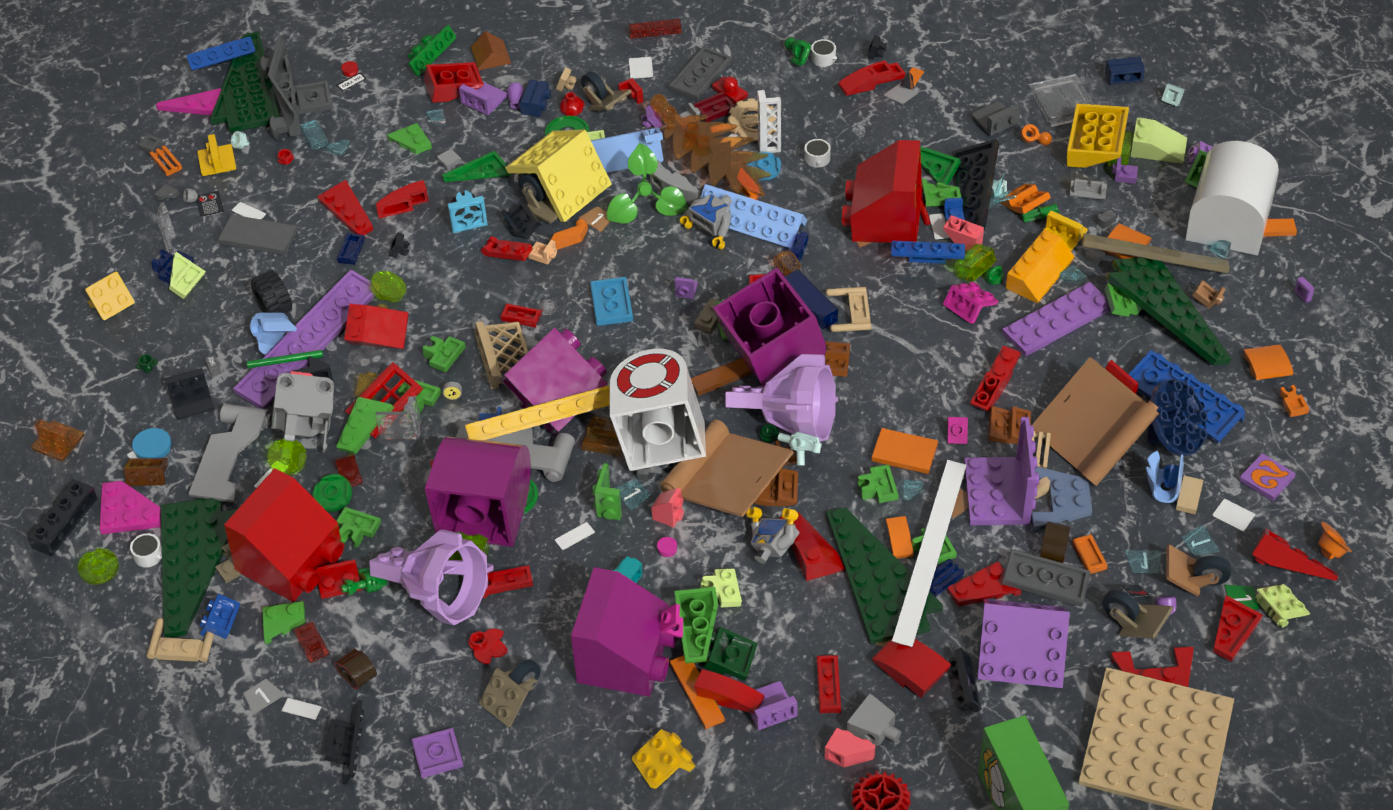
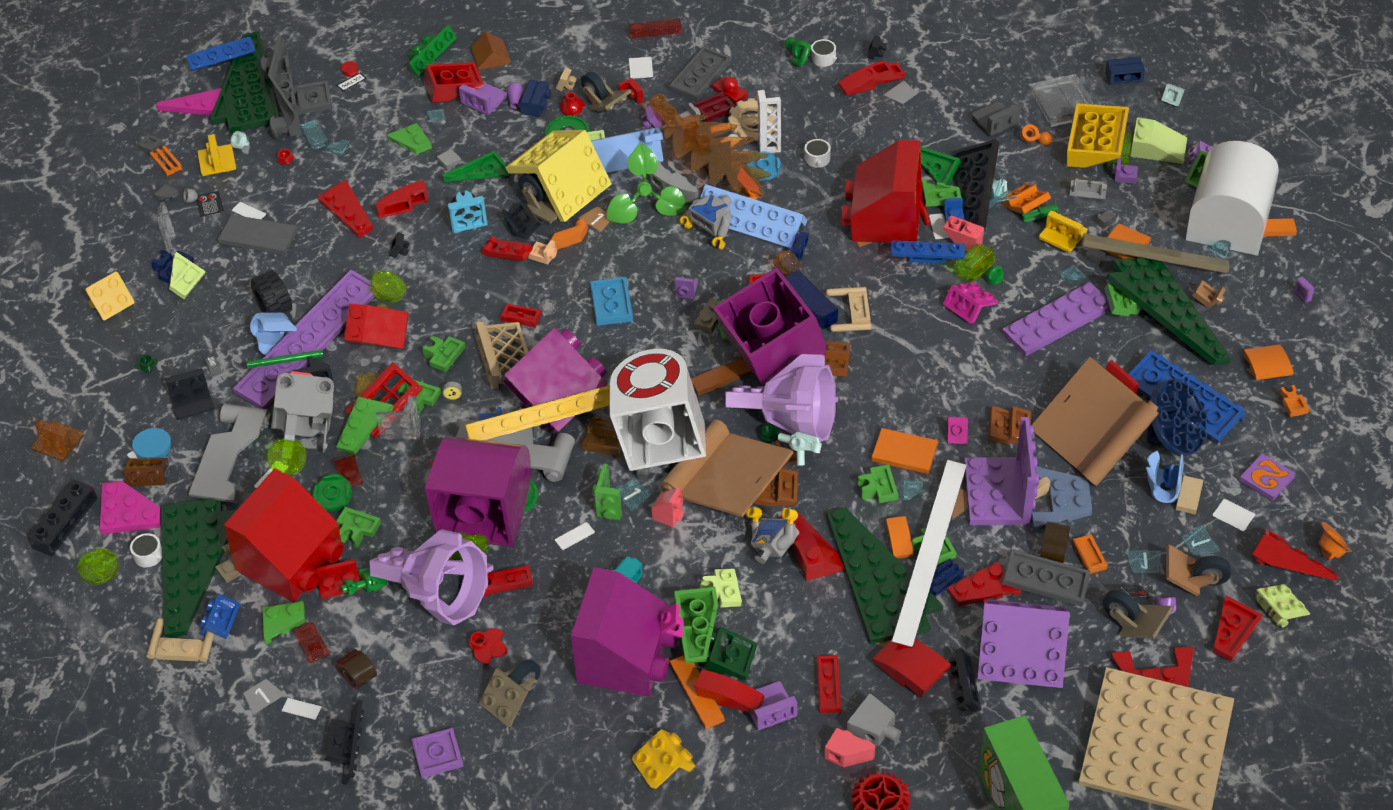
(351, 248): clear blue tile -> none
(667, 546): dark pink tile -> none
(912, 78): sticker -> none
(996, 380): red slope -> none
(1039, 267): light orange slope -> none
(1040, 436): tan tile -> none
(1243, 594): green sticker -> none

